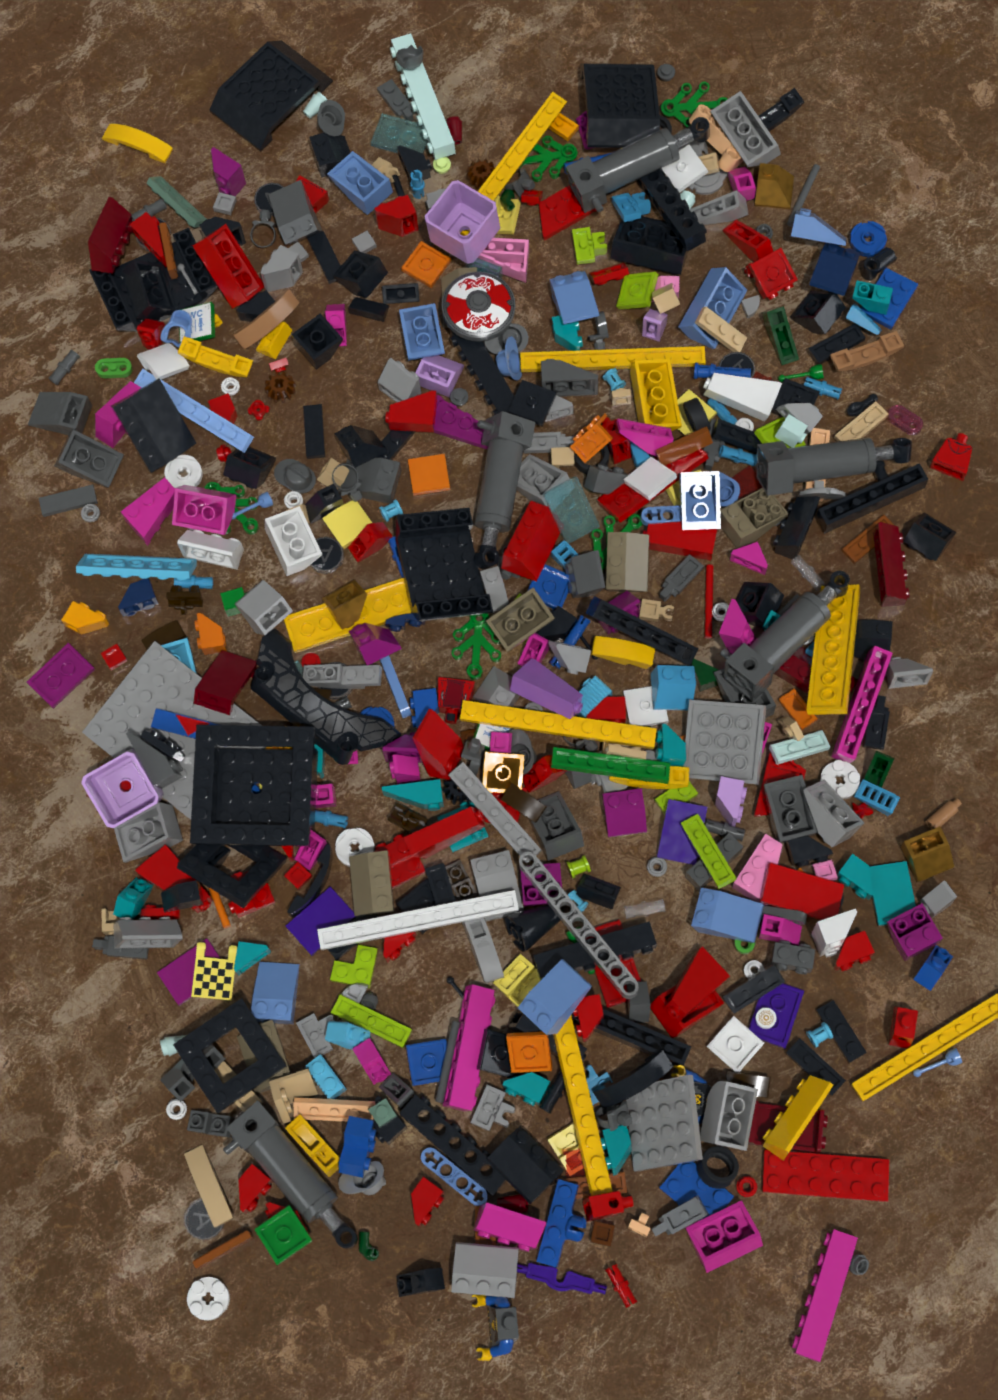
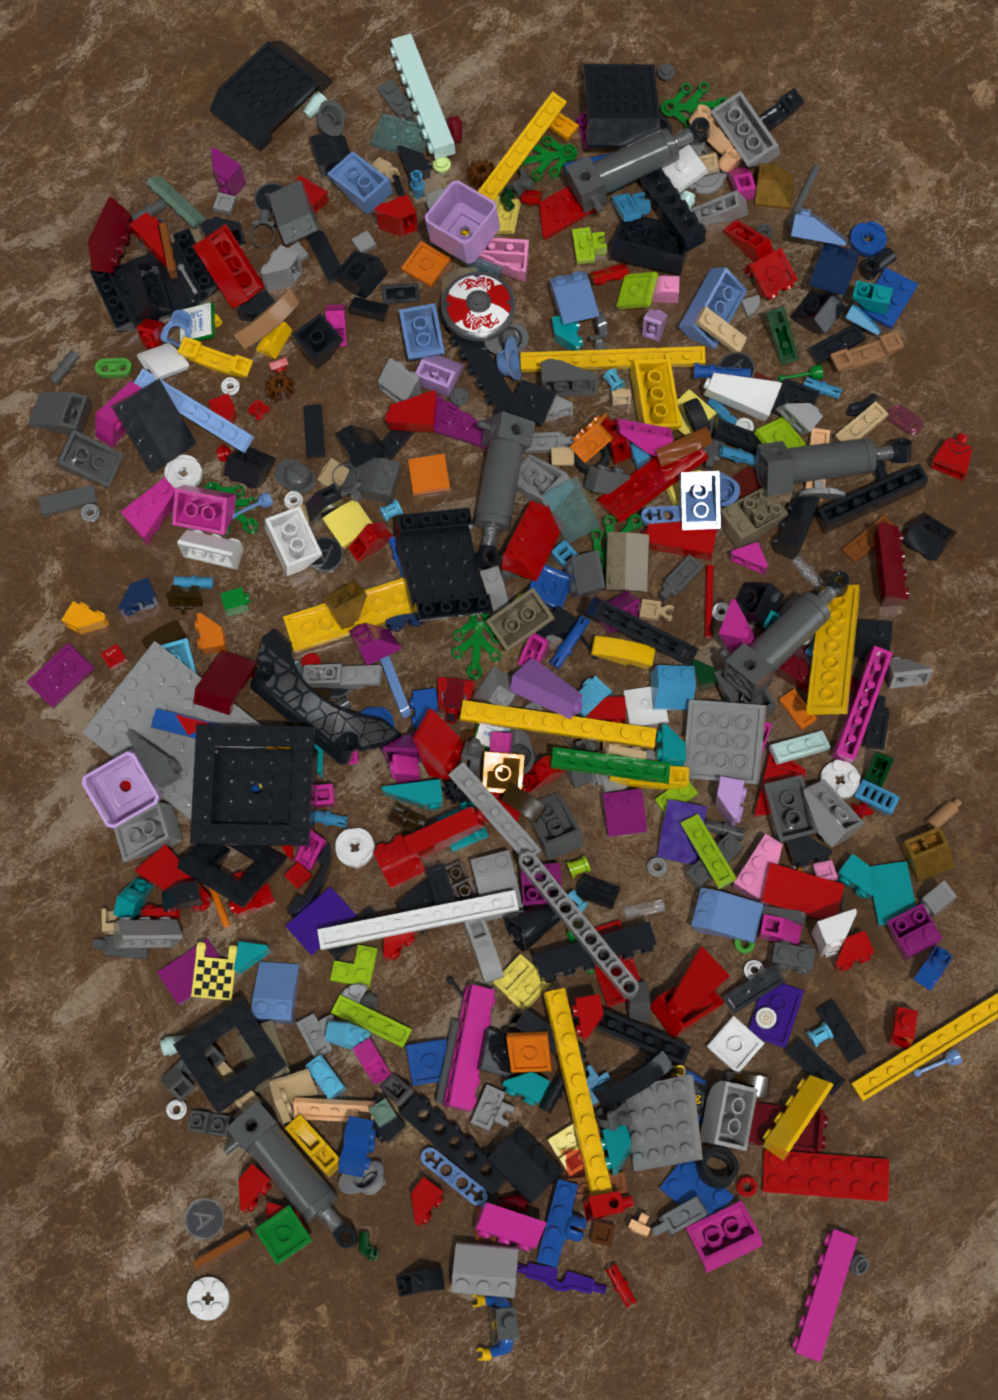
(136, 566): medium azure plate -> none
(138, 140): yellow slope -> none
(159, 741): black plate -> none
(208, 1186): tan slope -> none
(263, 608): light grey slope -> none
(371, 883): dark tan slope -> none
(410, 57): dark grey hair -> none
(555, 998): medium blue slope -> none
(570, 656): light grey slope -> none
(650, 478): white tile -> none
(665, 298): tan panel -> none
(791, 728): tan plate -> none
(792, 431): light aqua brick -> none

